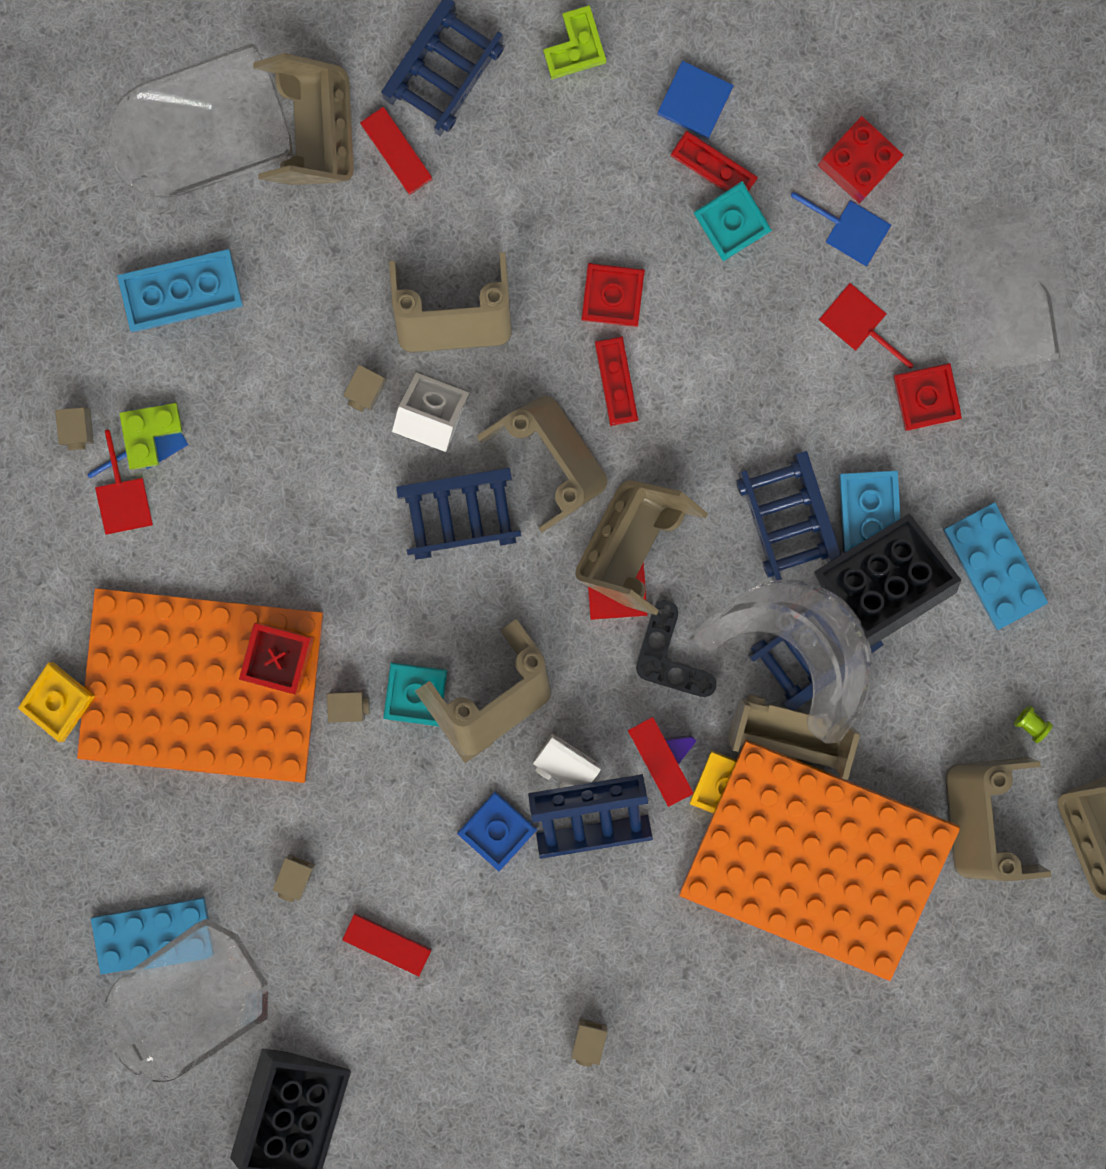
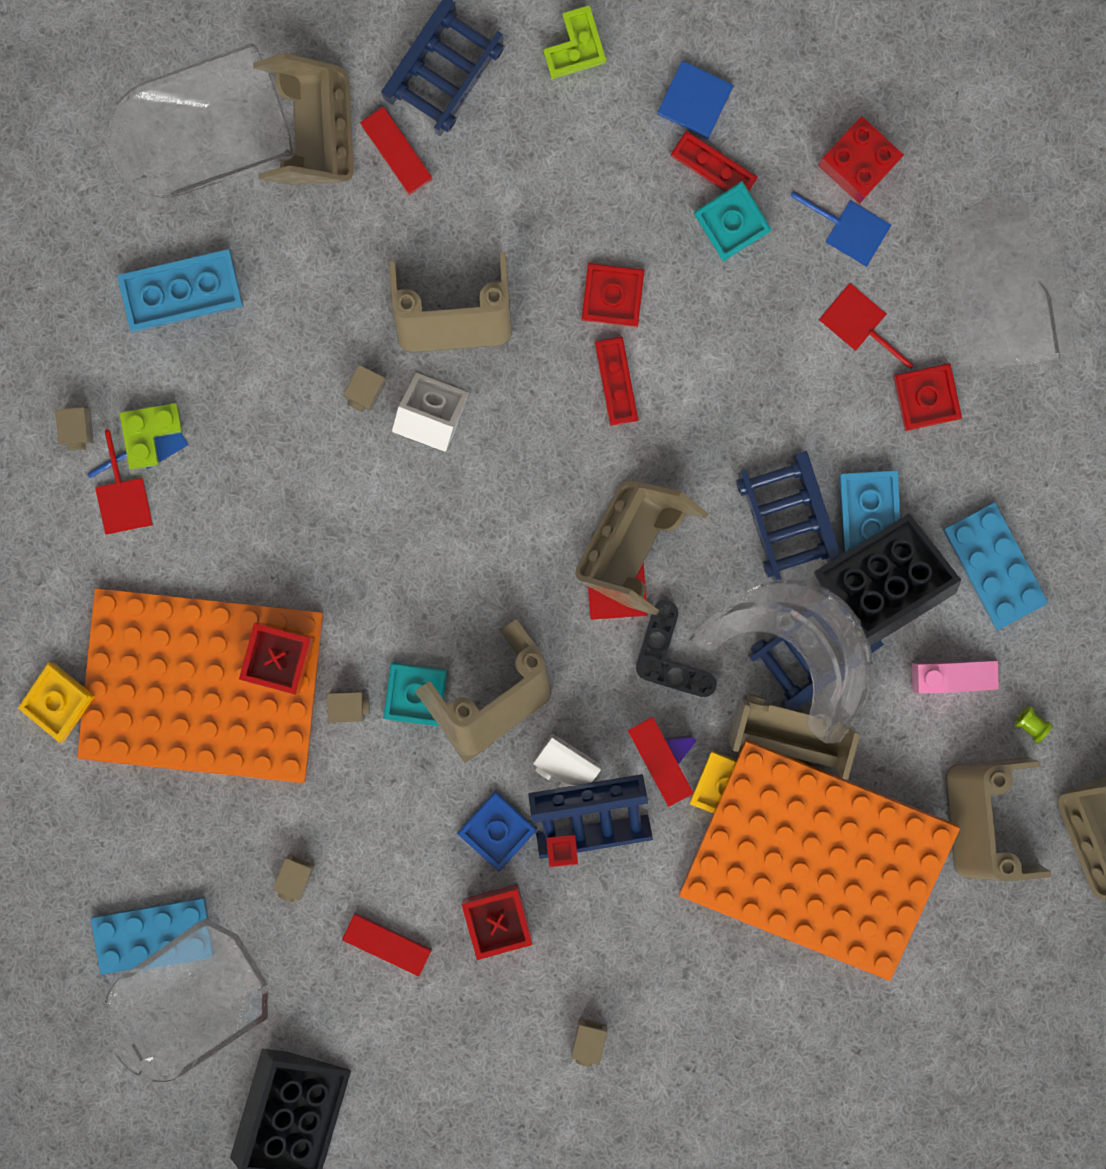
(441, 491): dark blue fence -> none
(497, 921): none -> red brick
(562, 851): none -> red plate
(584, 474): dark tan windscreen -> none
(954, 676): none -> bright pink slope

